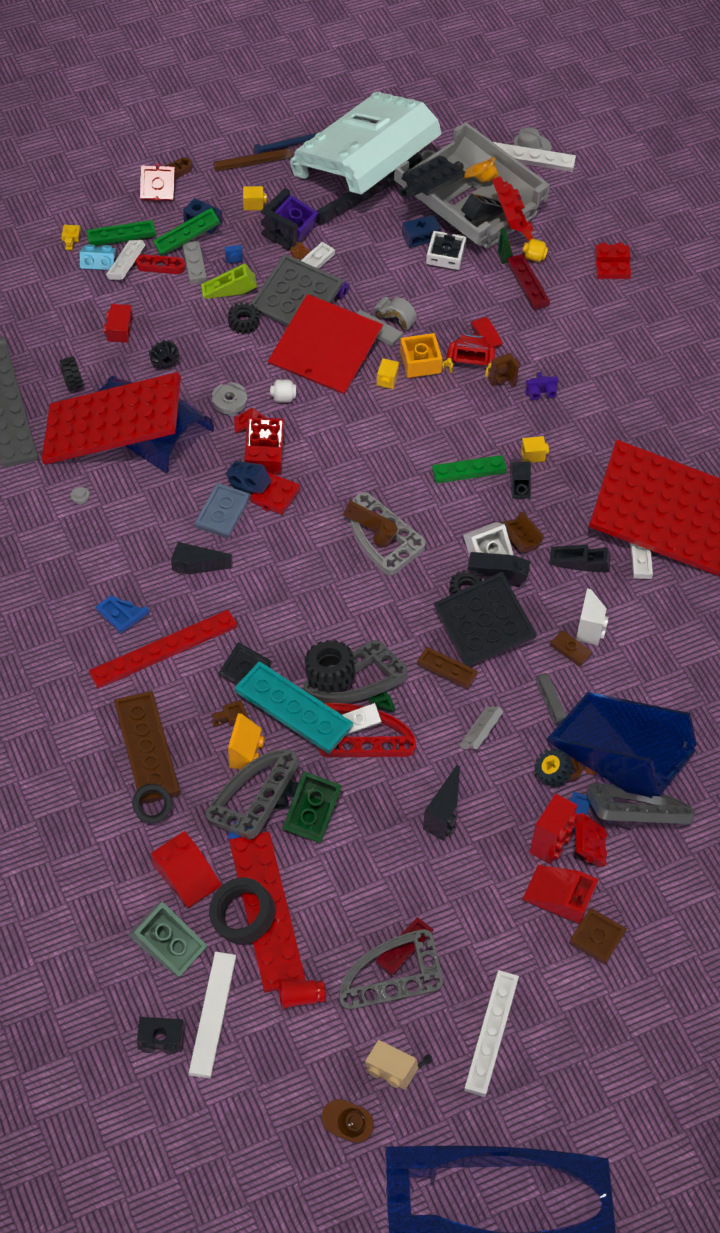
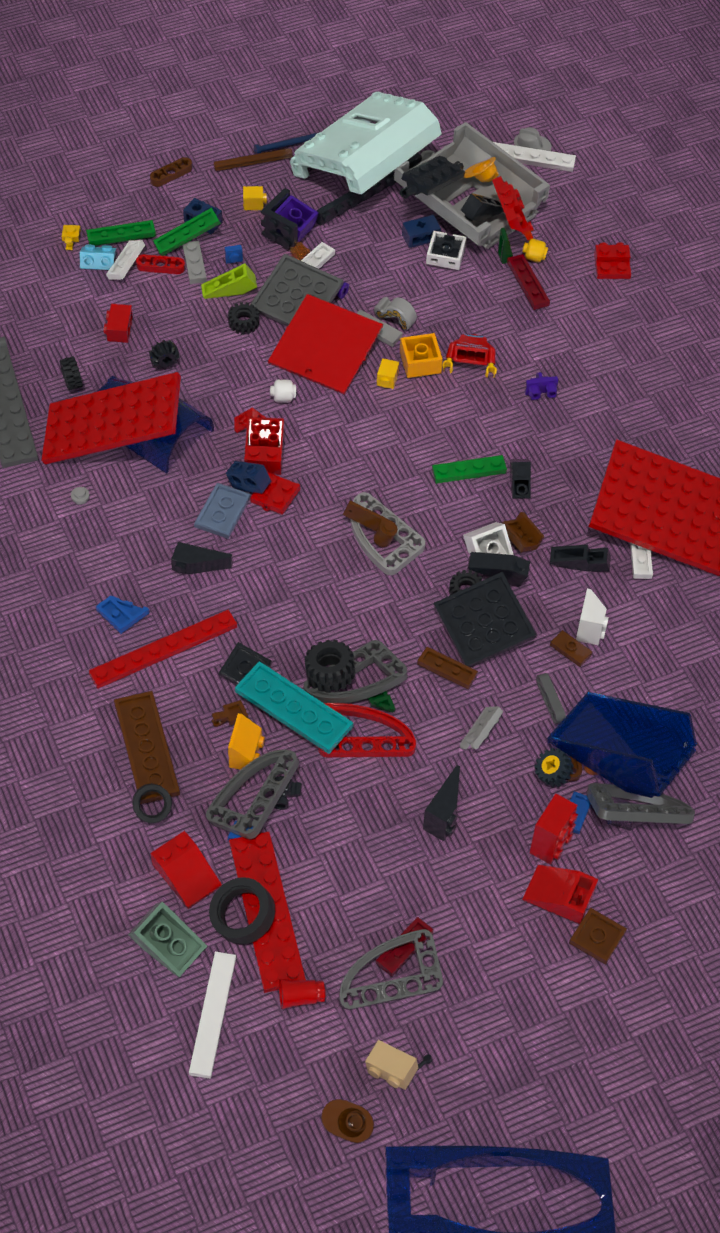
(151, 1027): black brick -> none
(157, 183): plate -> none
(232, 406): light grey plate -> none
(311, 806): dark green slope -> none
(363, 718): white plate -> none
(485, 328): red slope -> none
(491, 1034): white plate -> none
(504, 369): reddish brown bracket -> none
(534, 449): yellow brick -> none
(591, 840): red plate -> none

